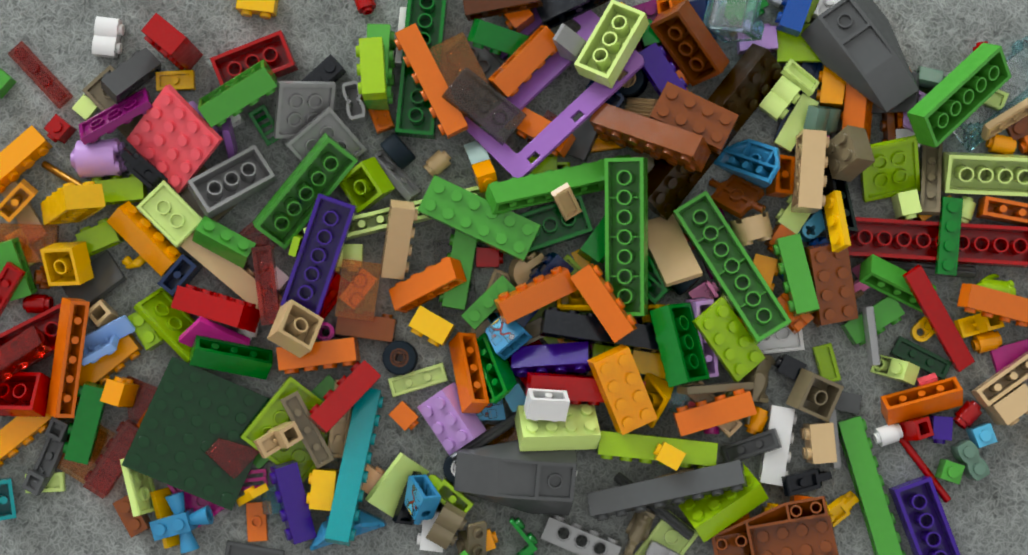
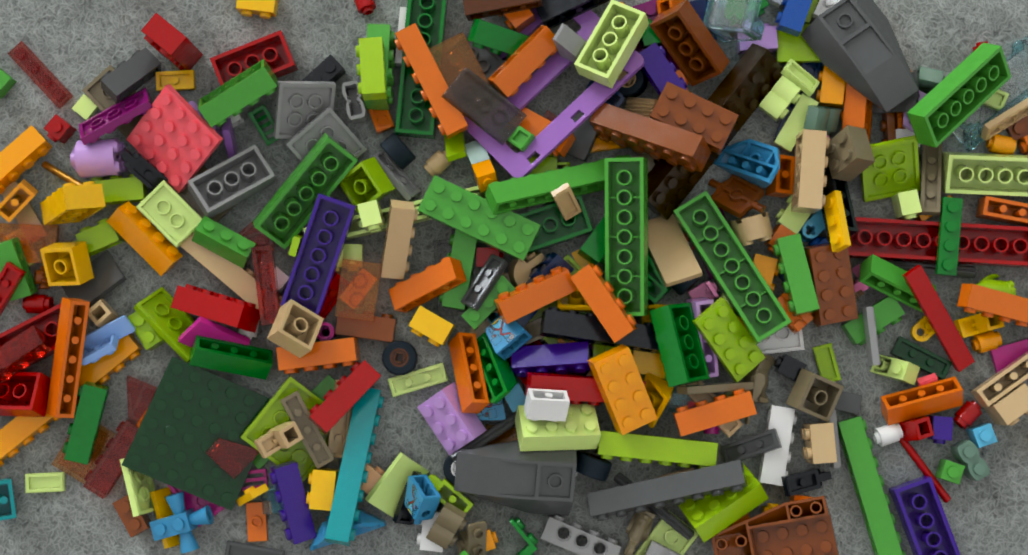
(49, 457): dark grey slope -> none
(107, 37): white brick -> none
(119, 392): light orange brick -> none
(135, 263): yellow arm -> none
(179, 274): dark blue brick -> none
(371, 216): none -> yellowish green brick
(404, 416): orange brick -> none
(455, 147): none -> lime tile
(484, 282): none -> dark grey tile
(521, 138): none -> bright green tile
(593, 466): none -> black wheel
(669, 455): yellow brick -> none
(757, 421): light orange brick -> none
(841, 507): yellow hinge -> none
(967, 209): yellowish green brick -> none

